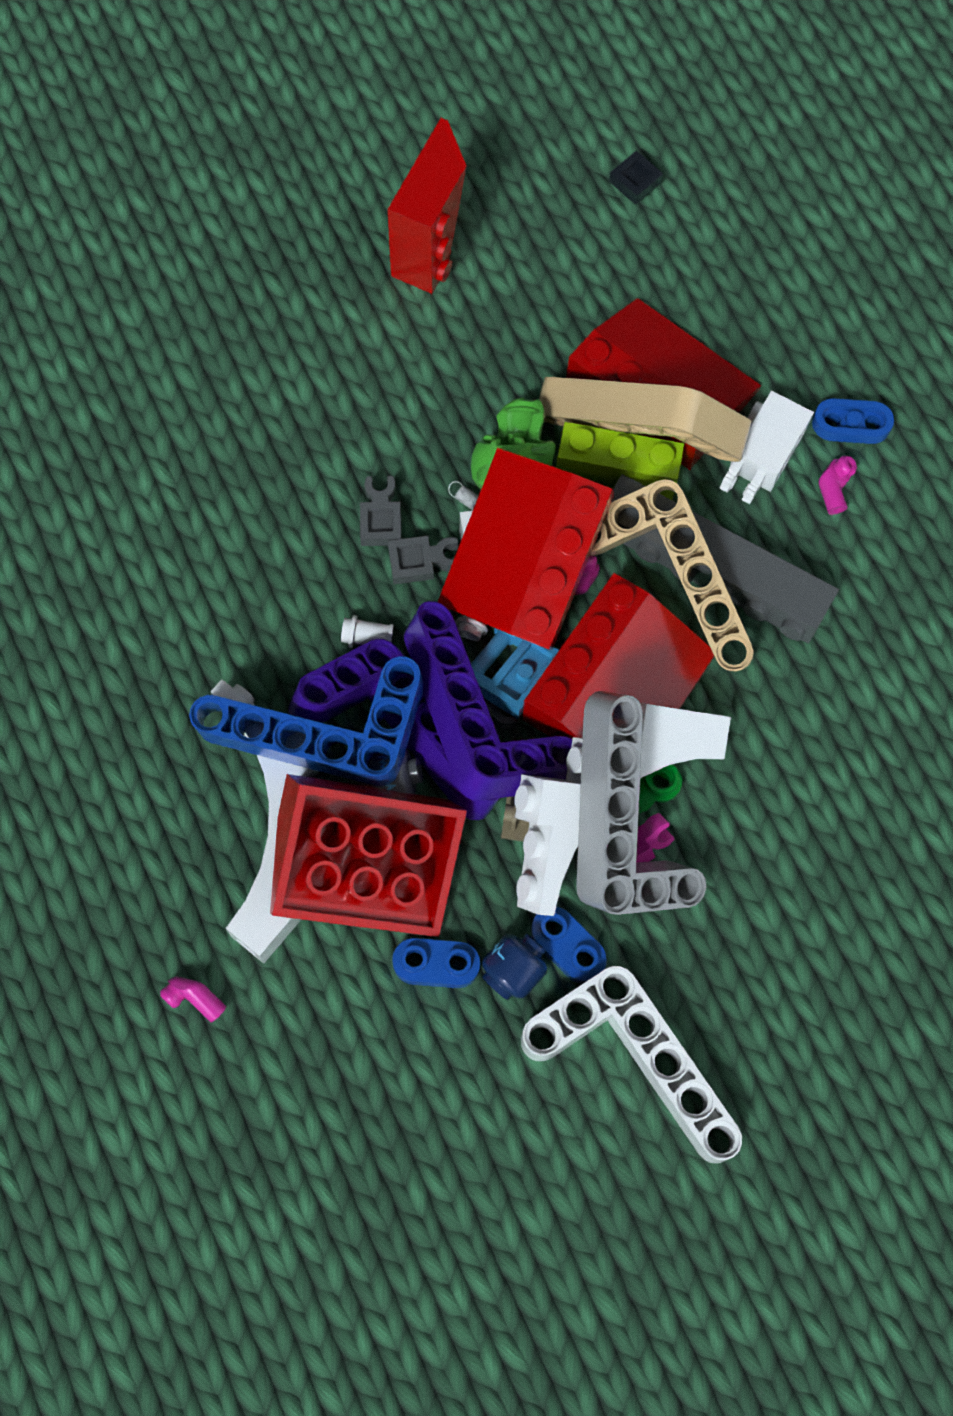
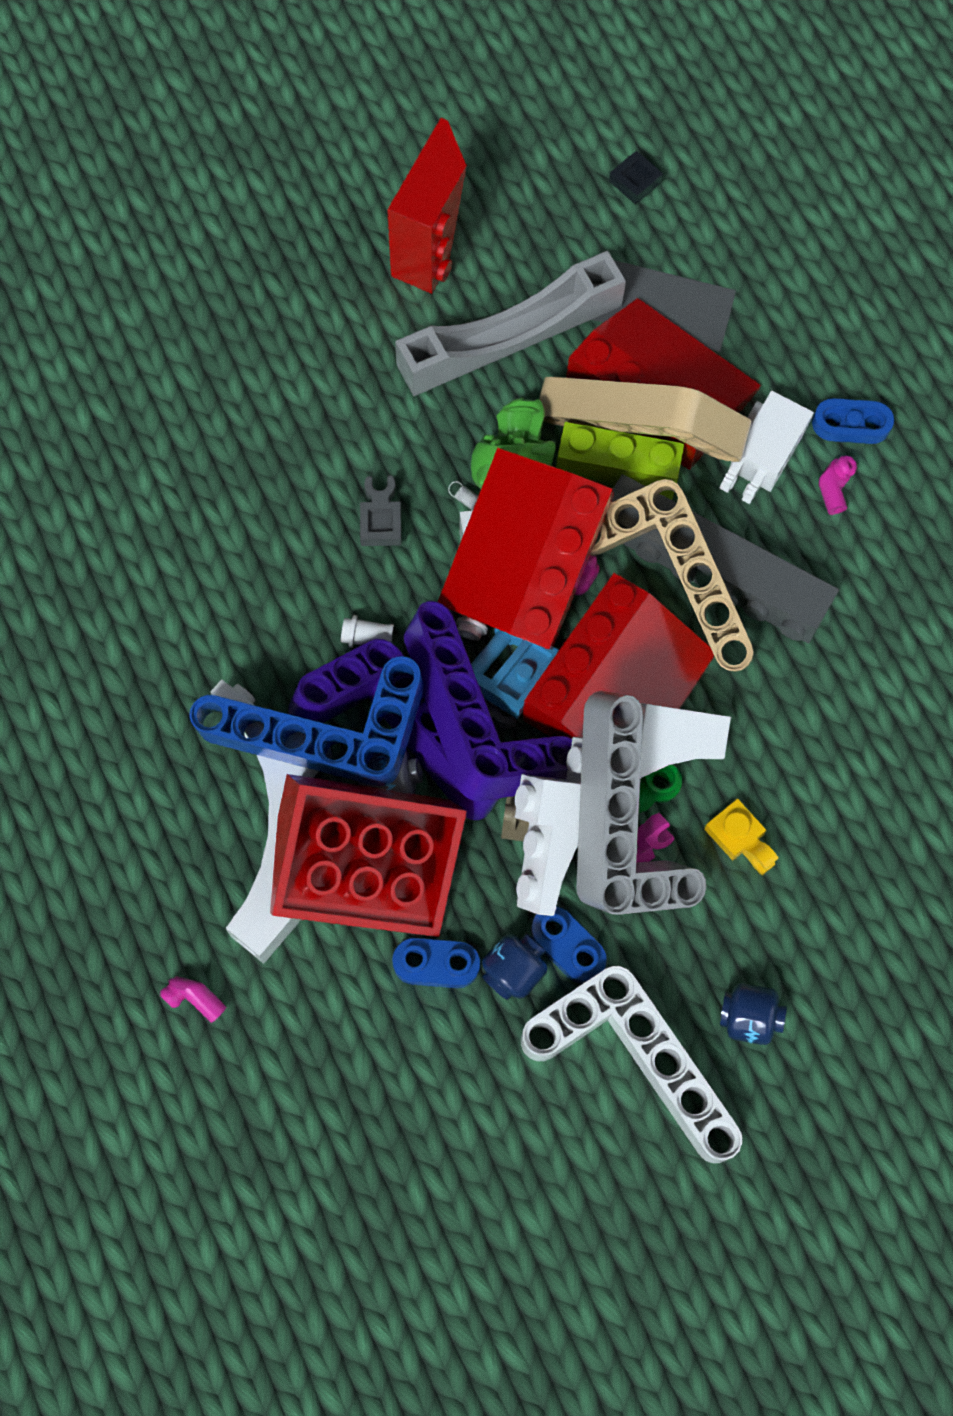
(414, 558): dark grey plate -> none
(451, 351): none -> light grey arch
(688, 303): none -> dark grey sticker
(740, 833): none -> yellow plate
(752, 1014): none -> dark blue head

